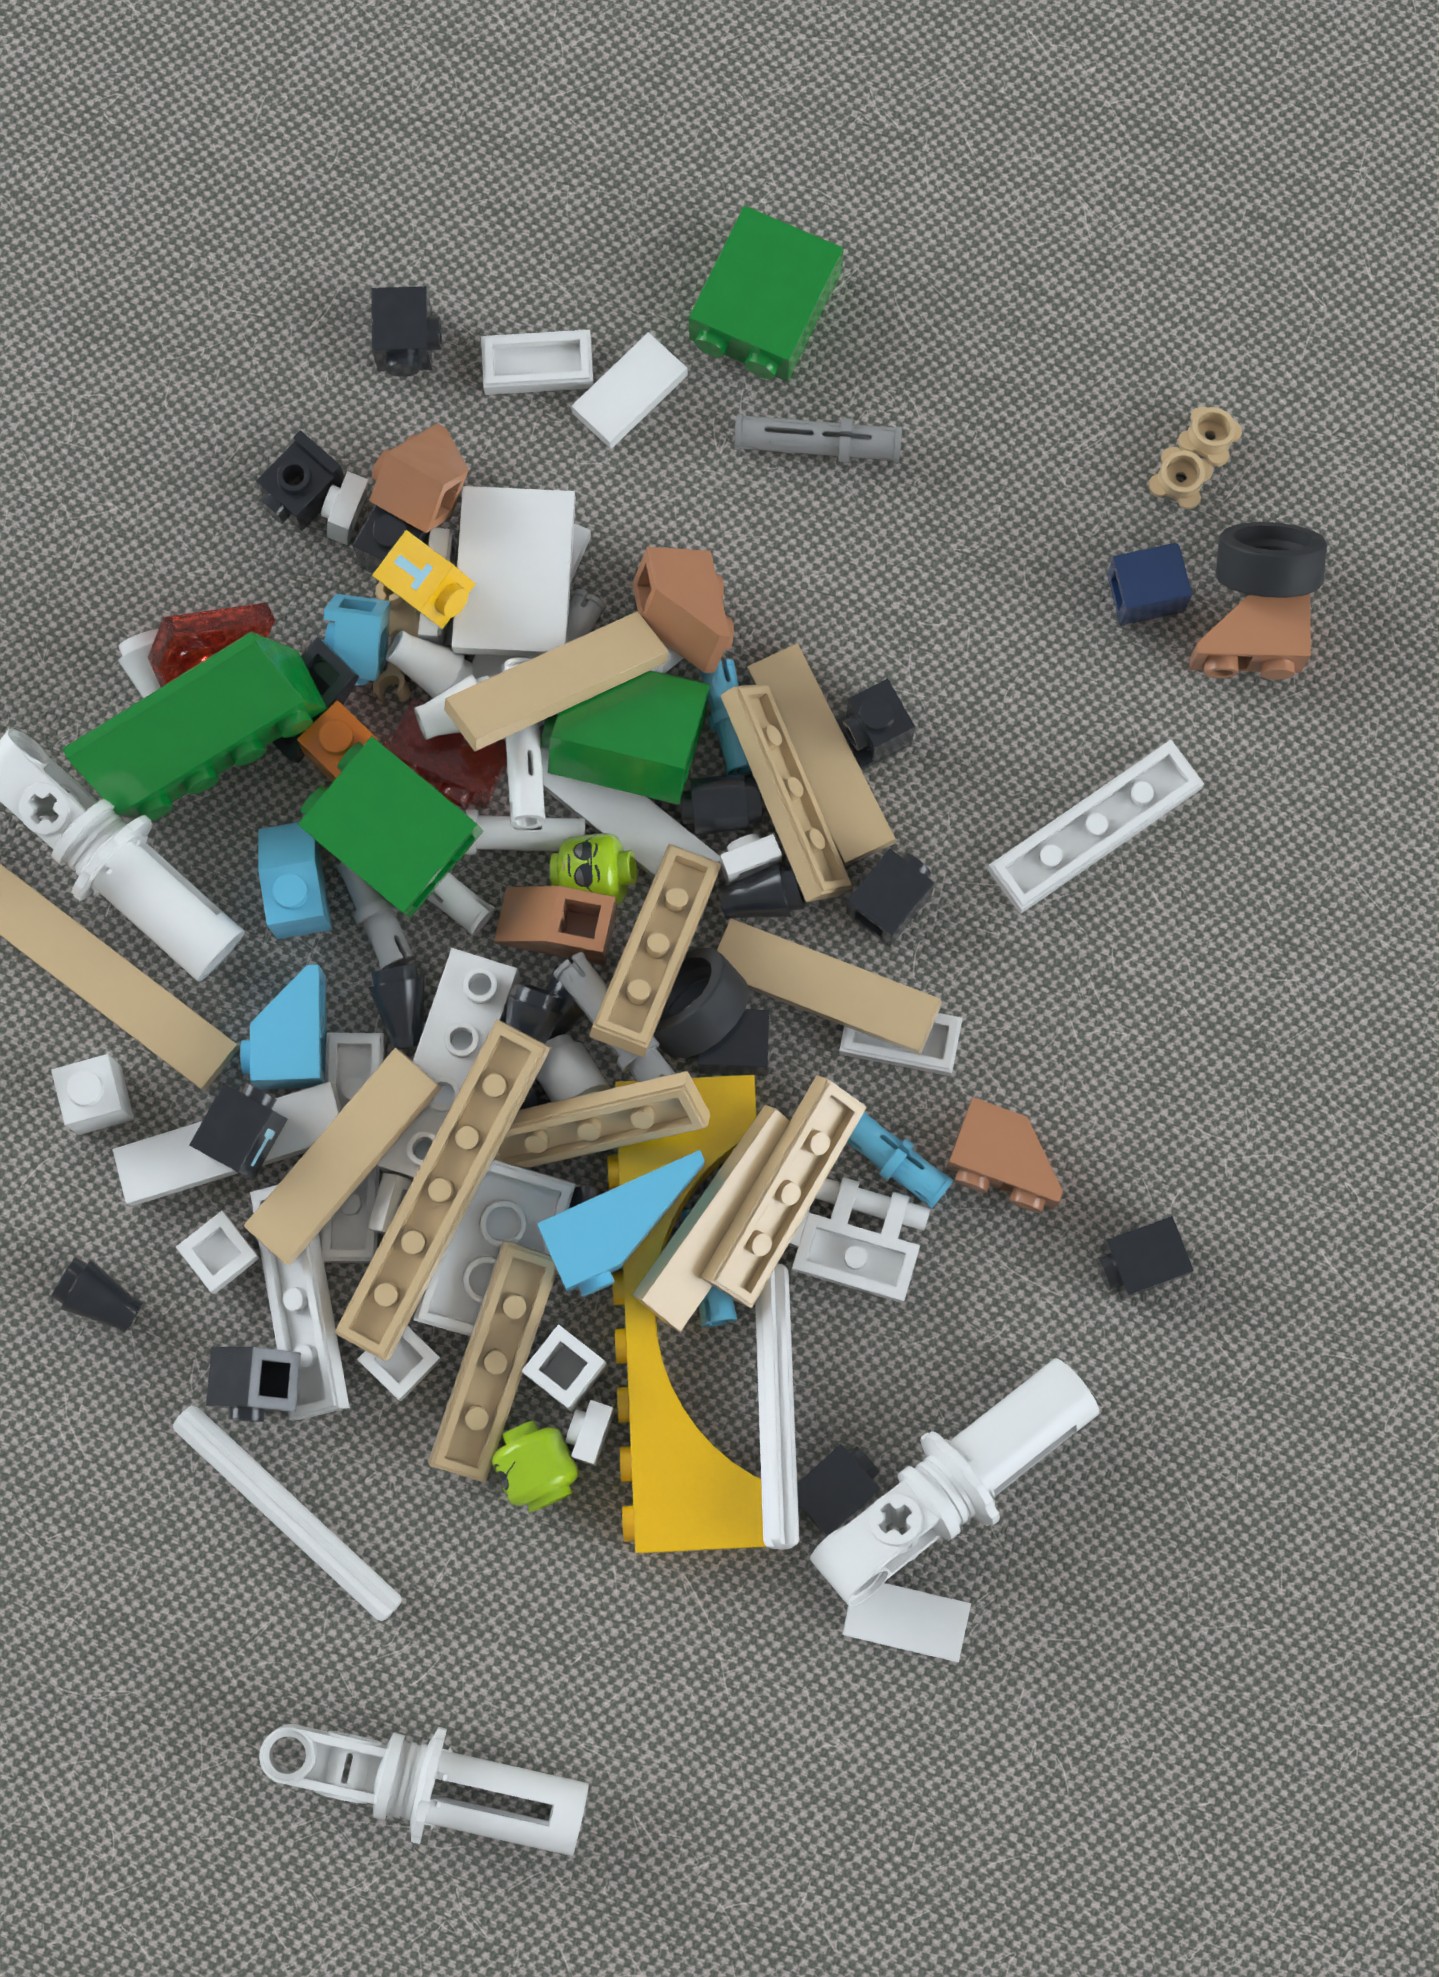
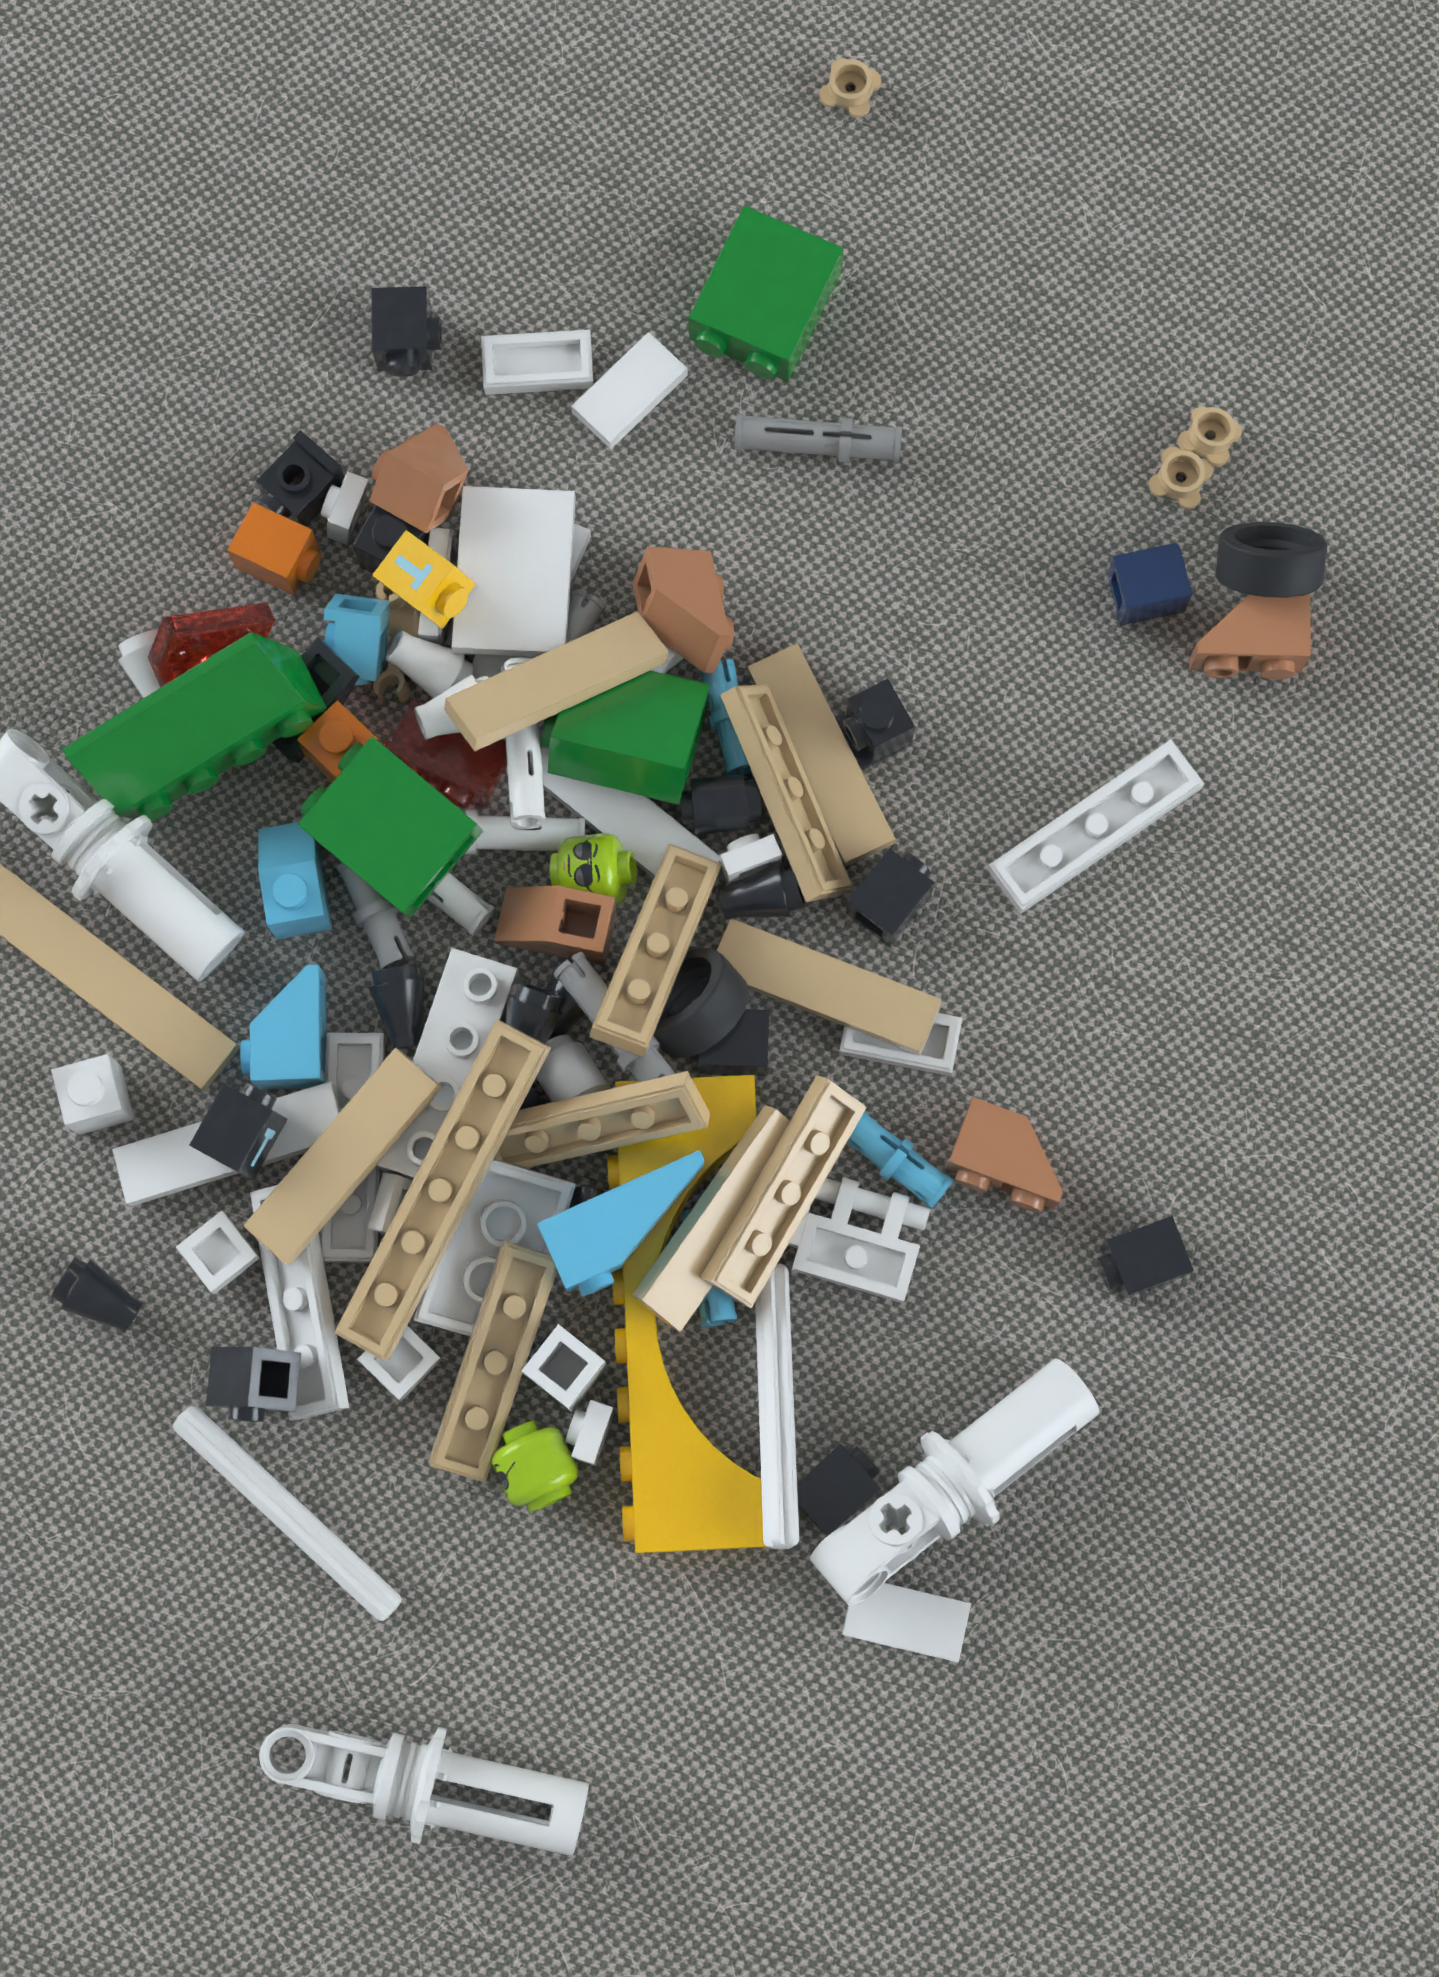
(275, 549): none -> orange brick
(854, 73): none -> tan plate

